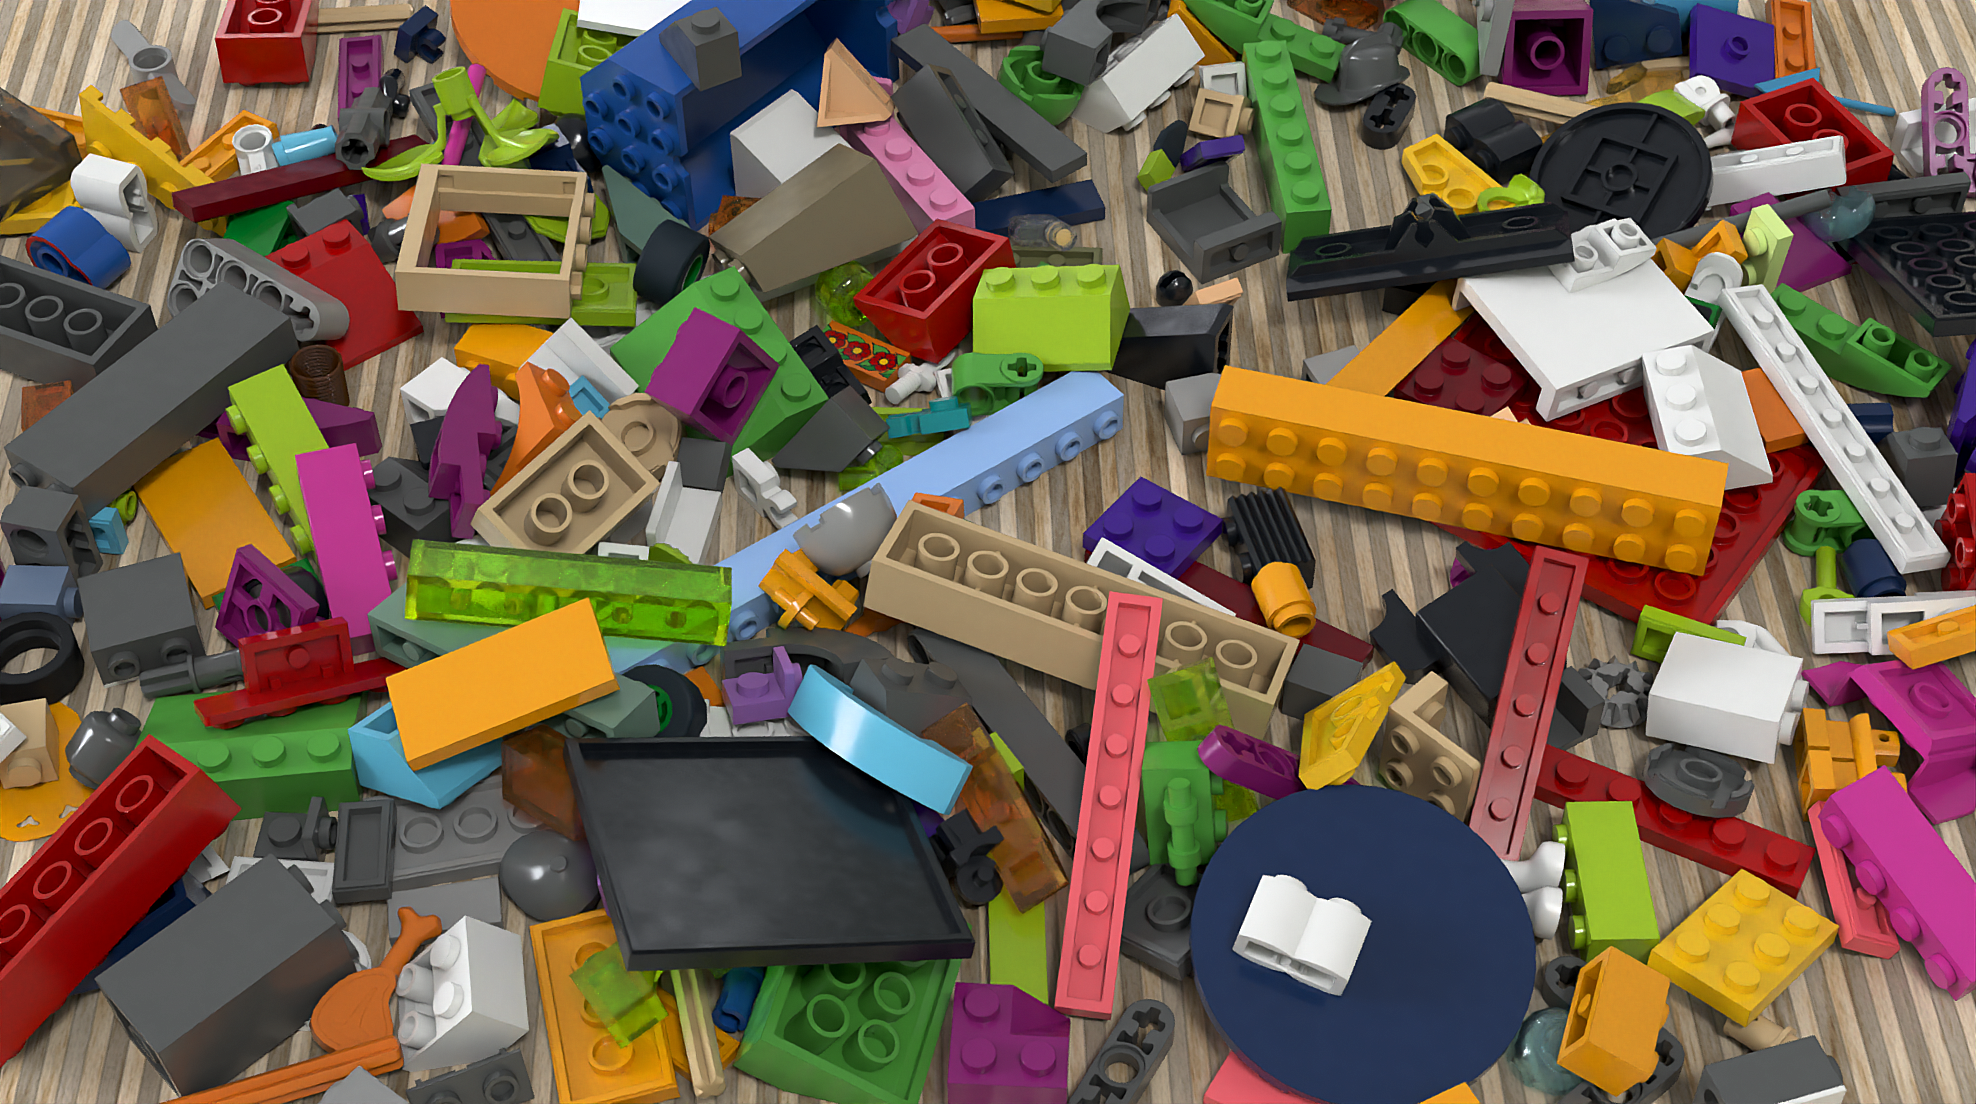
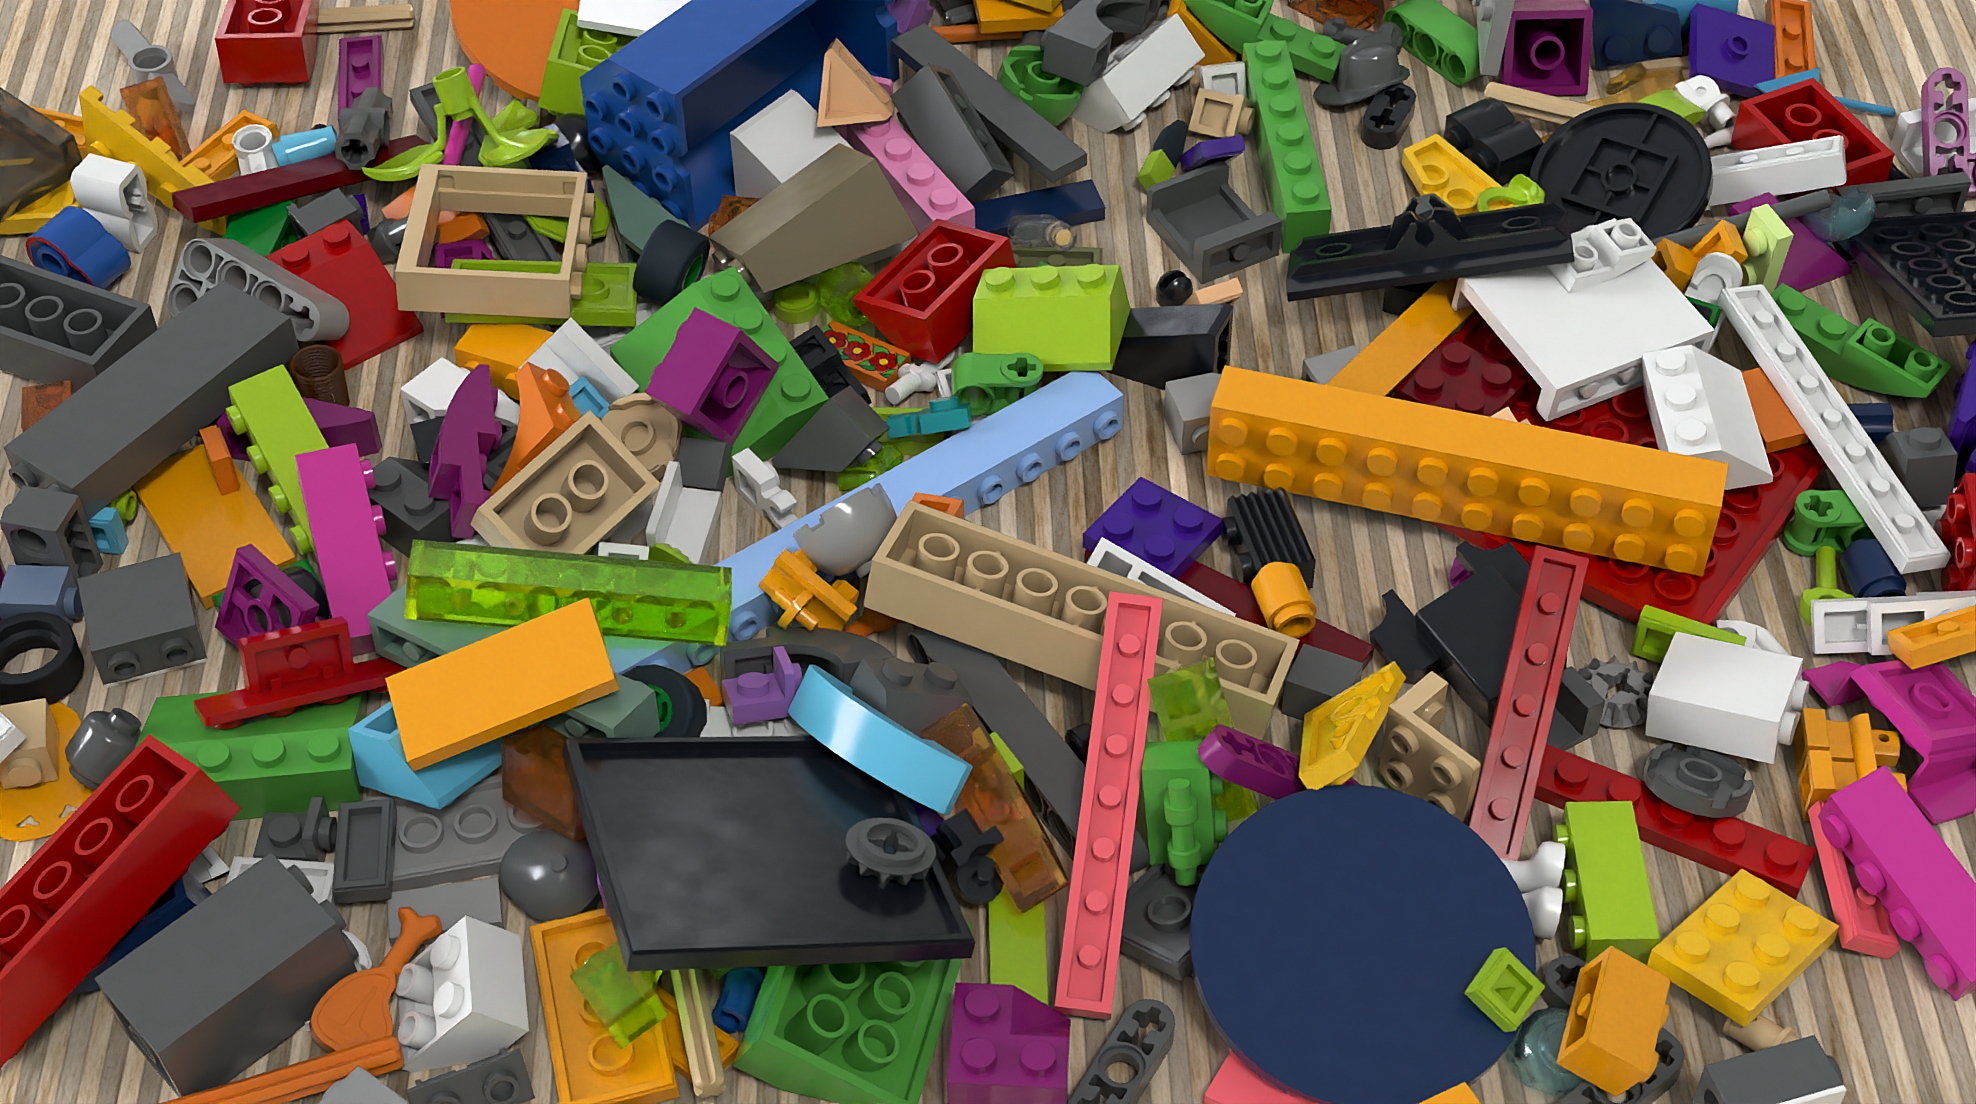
(193, 674): dark grey axle -> none
(219, 459): none -> orange tile
(390, 85): black arm -> none
(419, 37): dark blue tile -> none
(704, 48): dark grey slope -> none
(795, 303): none -> lime tile
(911, 846): none -> dark grey gear
(1302, 934): white brick -> none
(1504, 989): none -> lime tile

